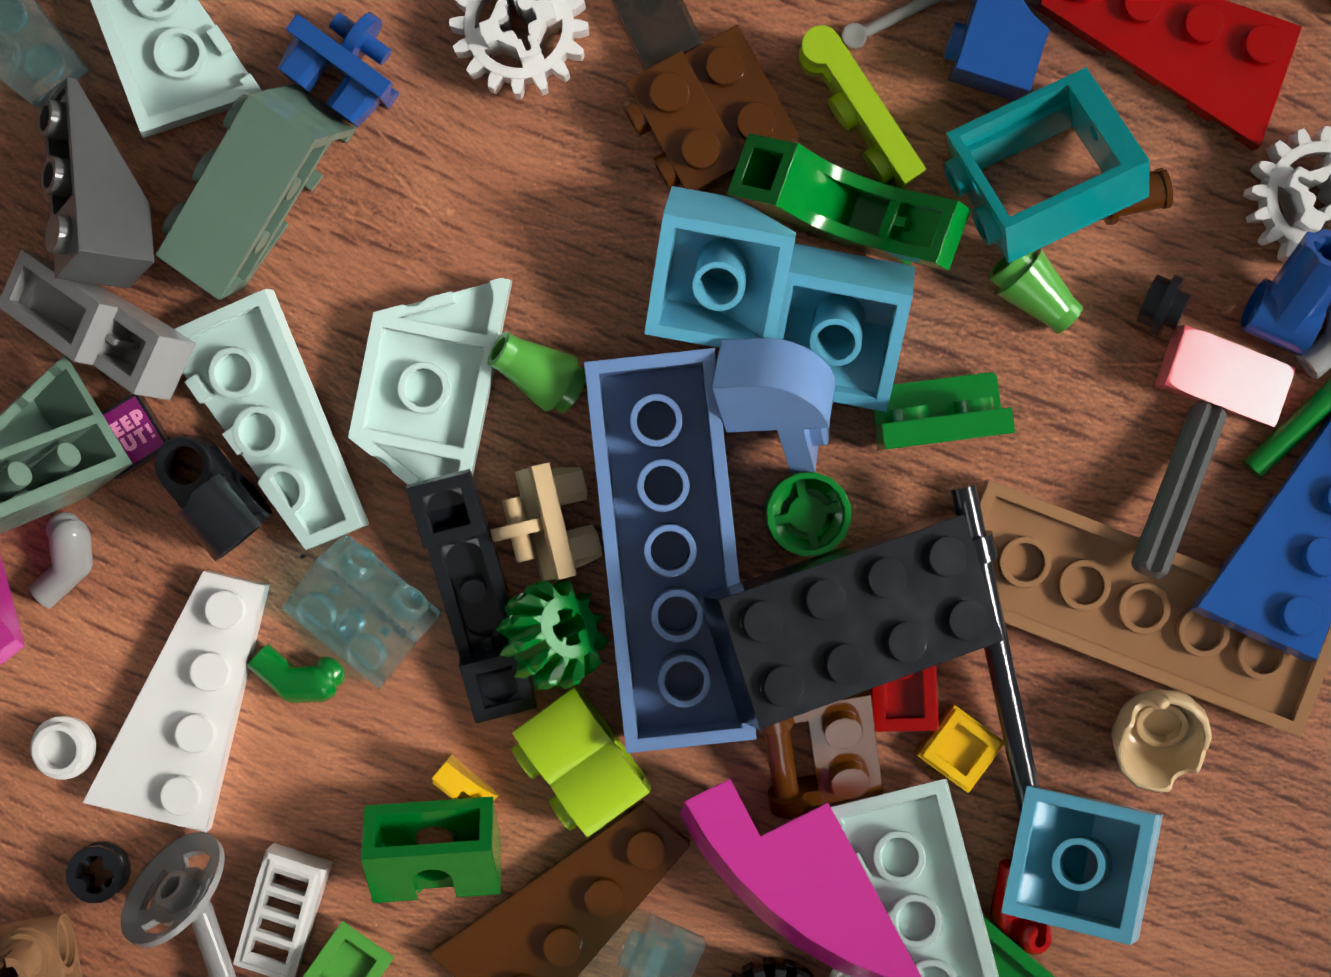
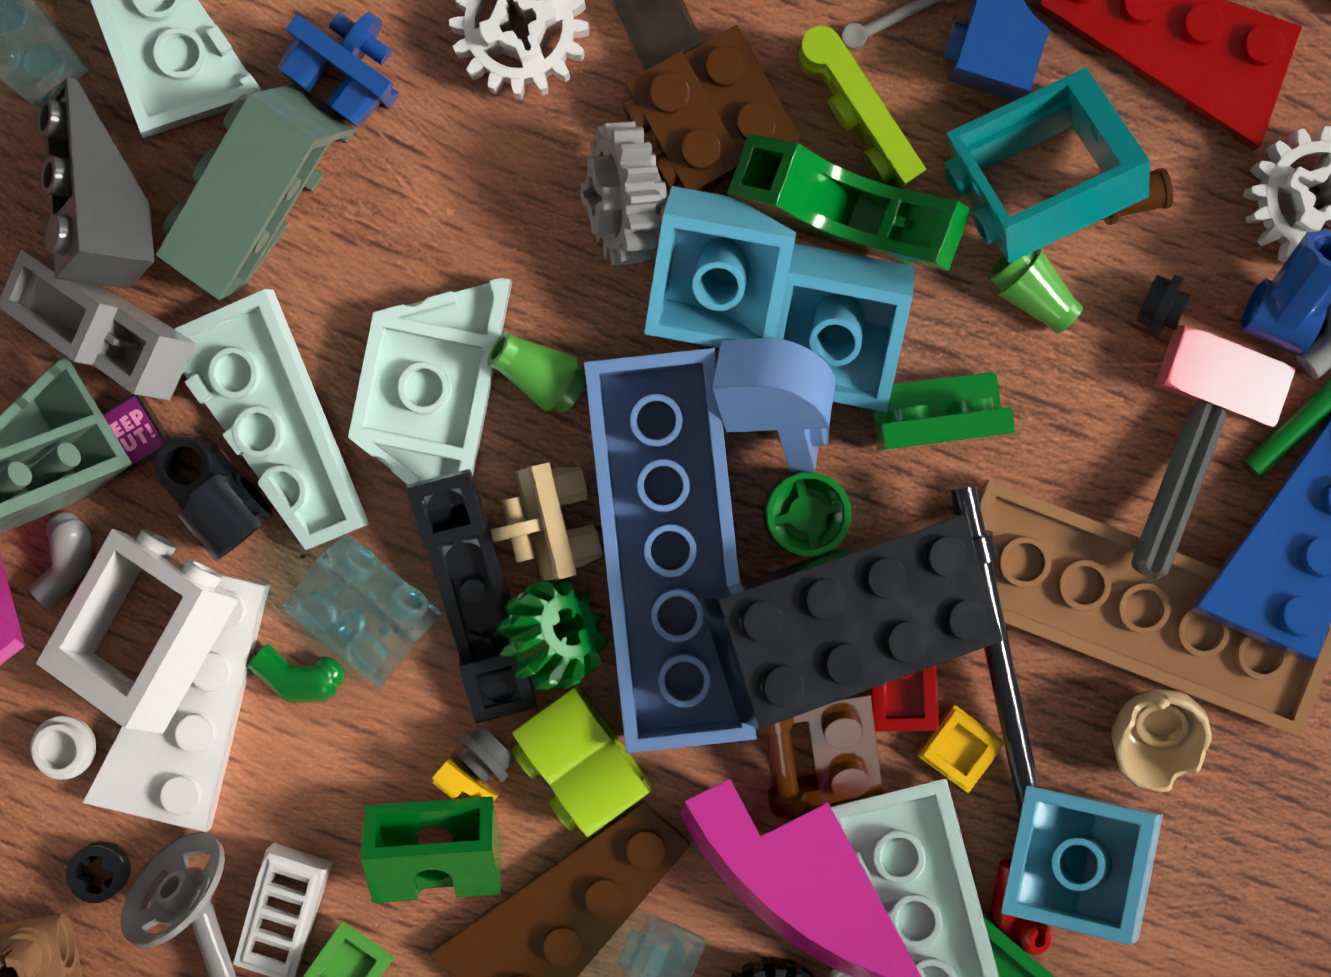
(179, 652): none -> white window
(484, 755): none -> dark grey plate
(623, 193): none -> light grey gear

